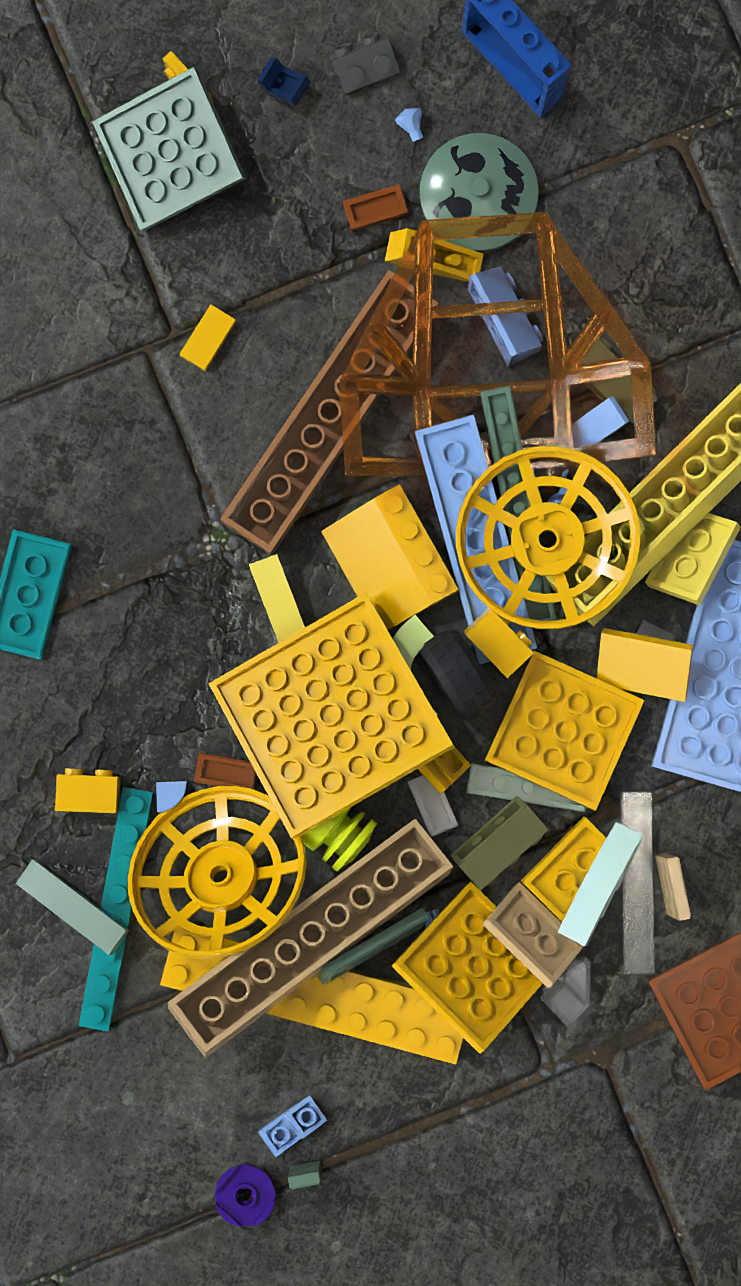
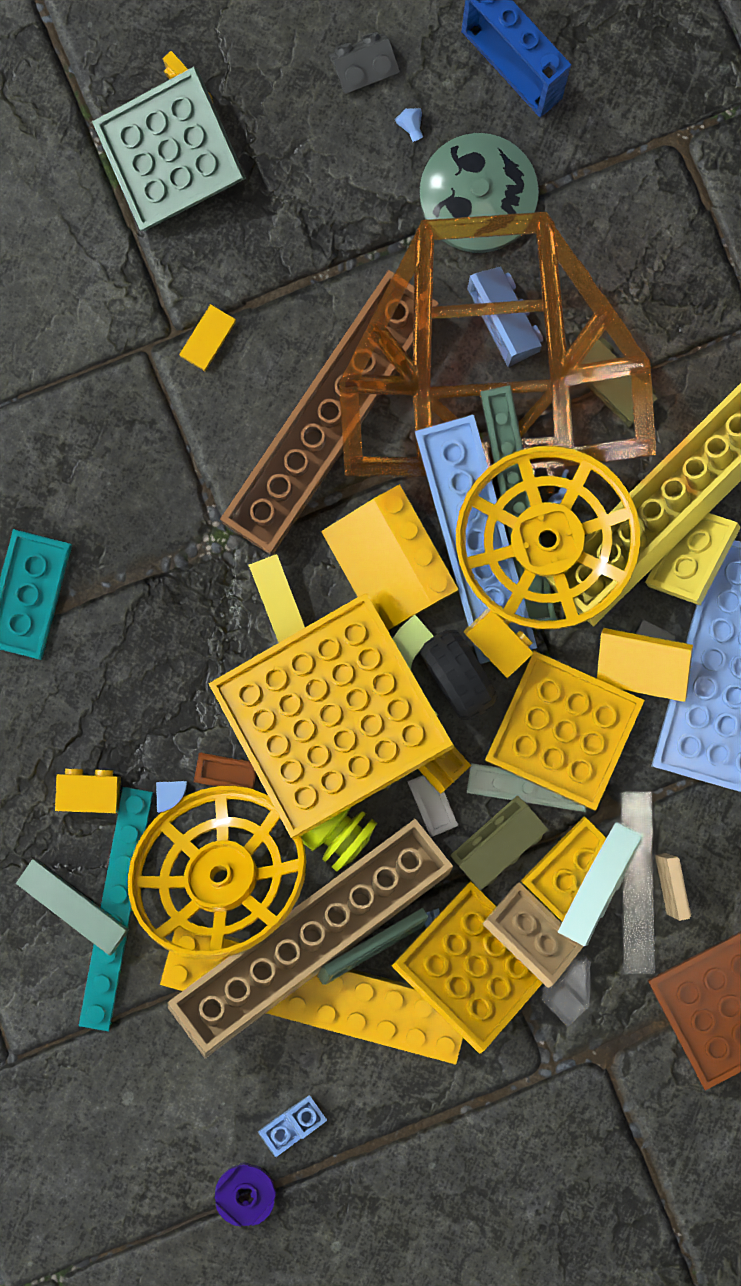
(283, 82): dark blue bracket -> none
(304, 1175): sand green tile -> none
(375, 208): dark orange tile -> none
(448, 258): yellow slope -> none
(599, 423): light blue slope -> none

